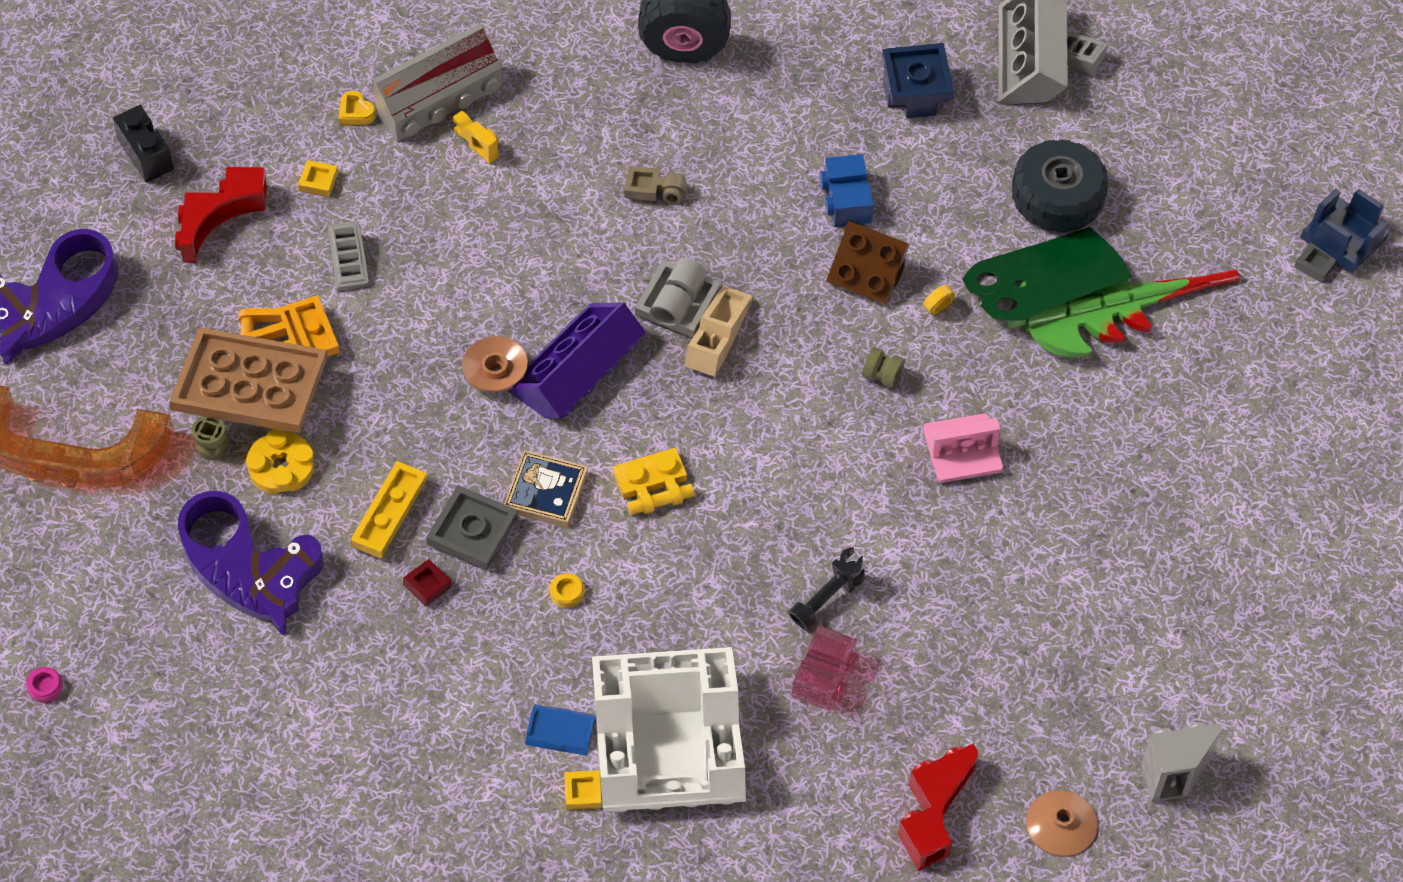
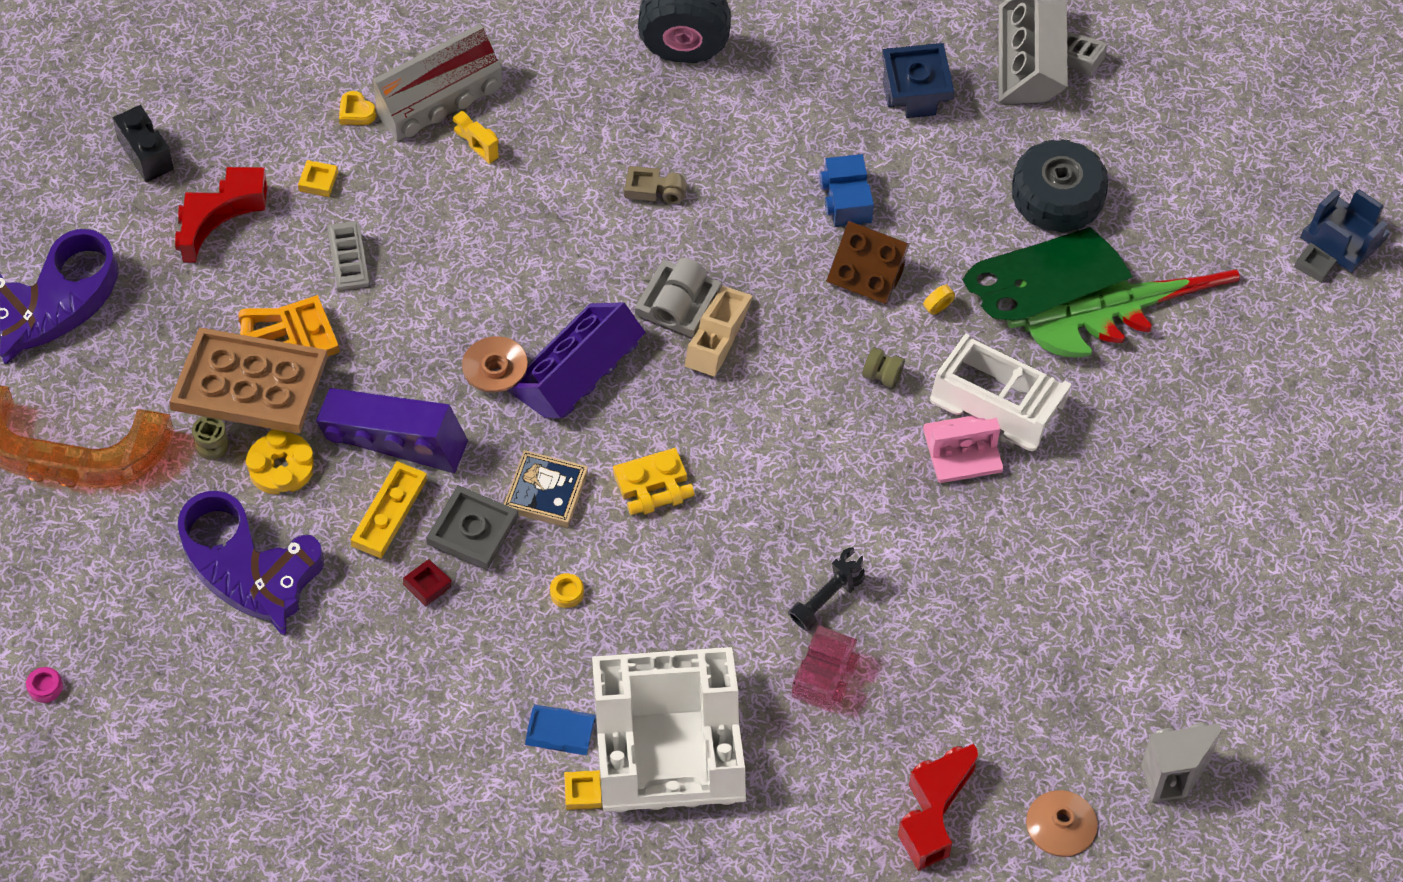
(395, 427): none -> dark purple wedge
(1020, 423): none -> white piece

